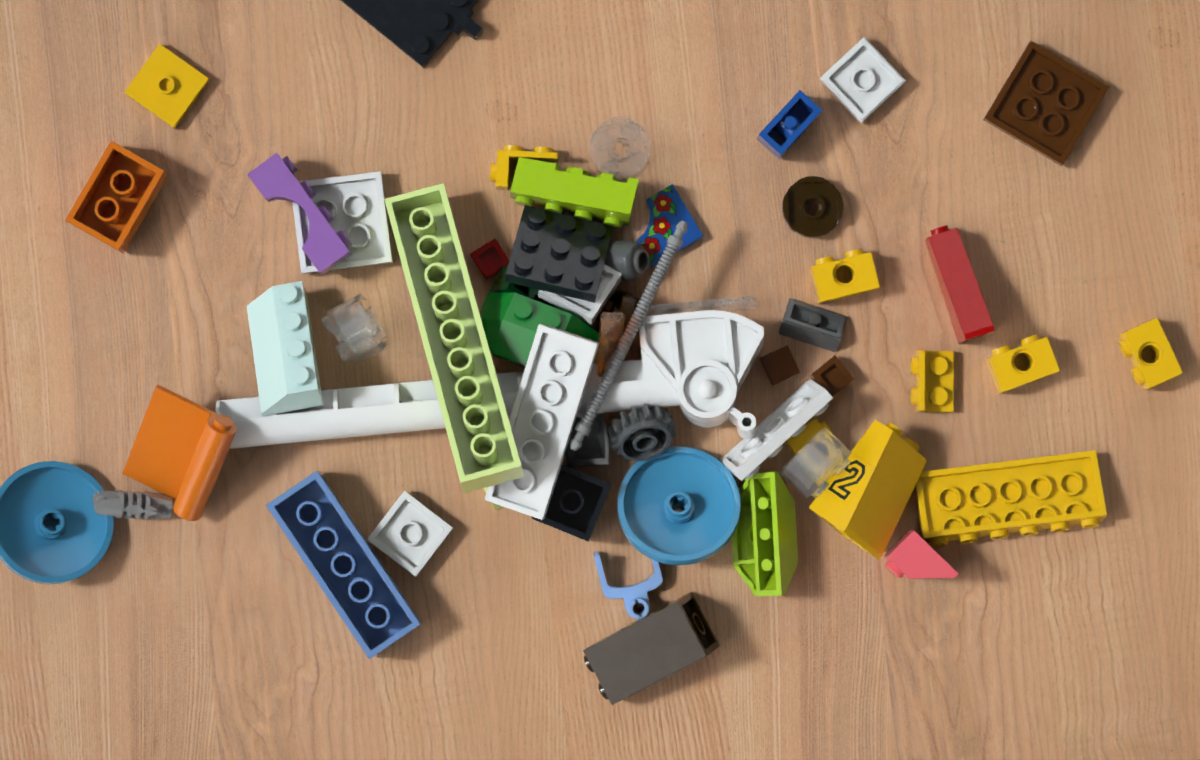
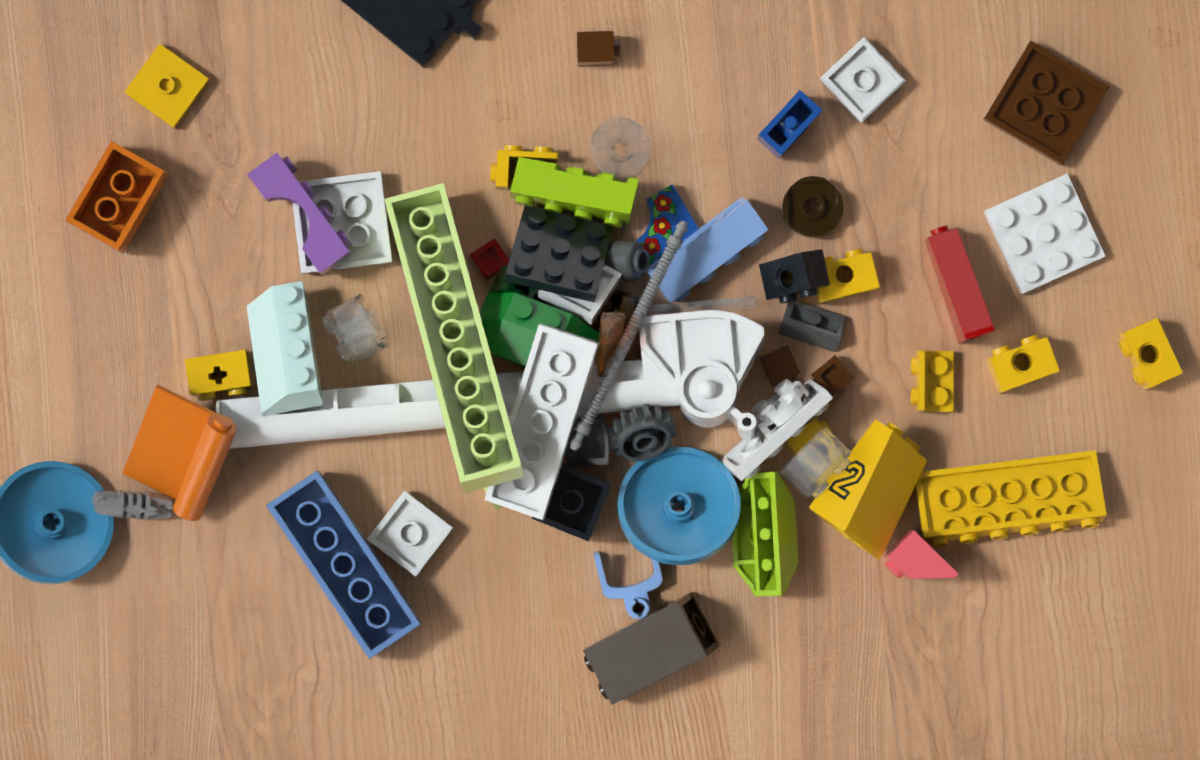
(200, 372): none -> yellow brick
(597, 48): none -> reddish brown brick
(710, 248): none -> light blue brick
(780, 405): none -> white plate
(794, 275): none -> black brick
(1044, 234): none -> white plate

